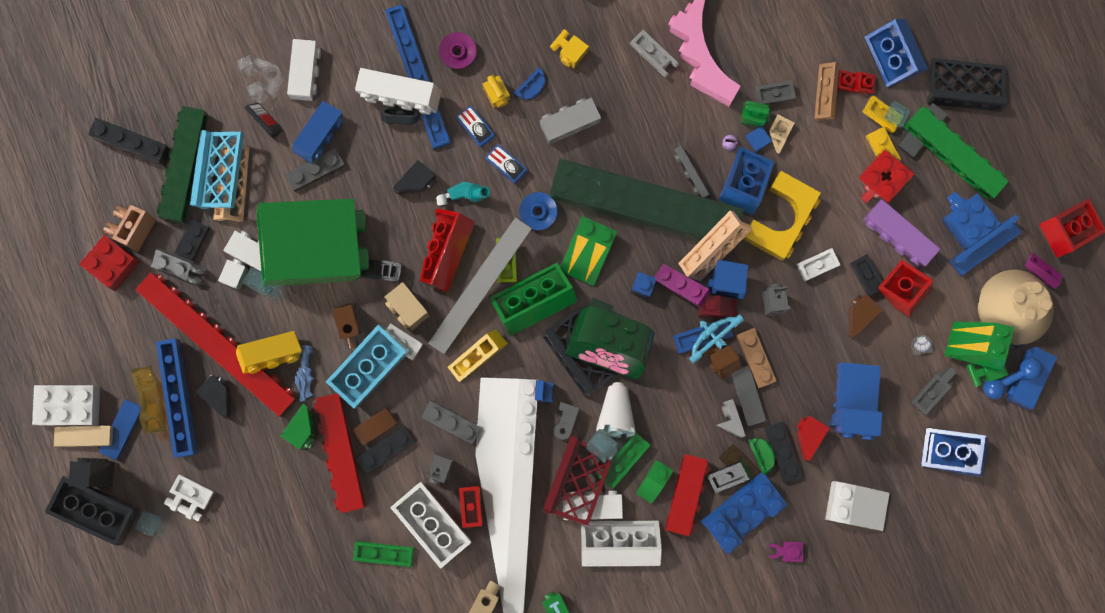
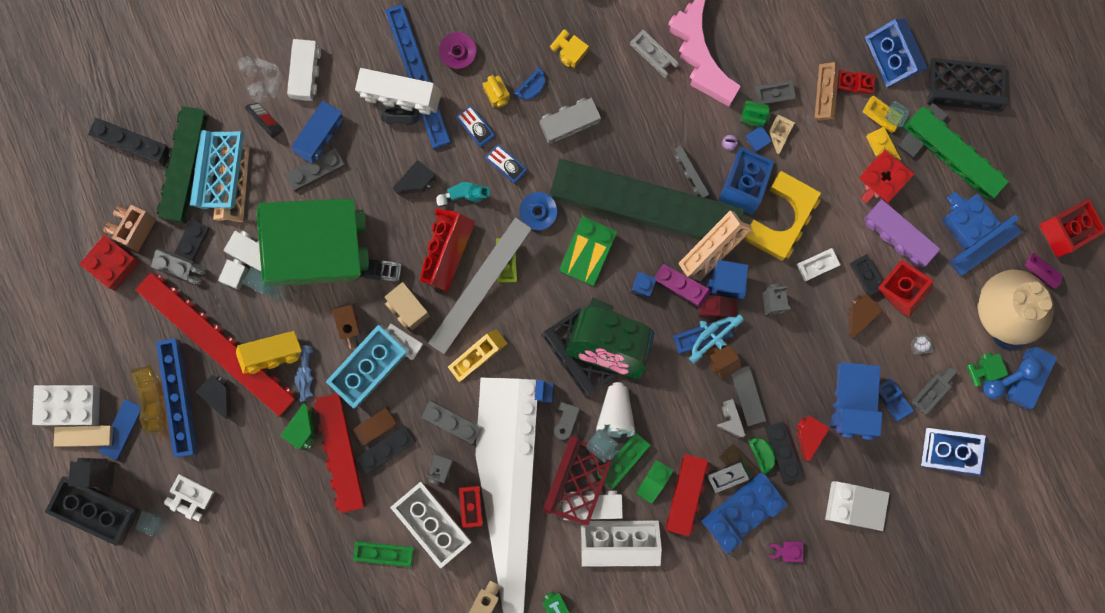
(533, 299): green slope -> none
(756, 358): medium nougat plate -> none
(894, 400): none -> blue slope
(980, 343): green slope -> none

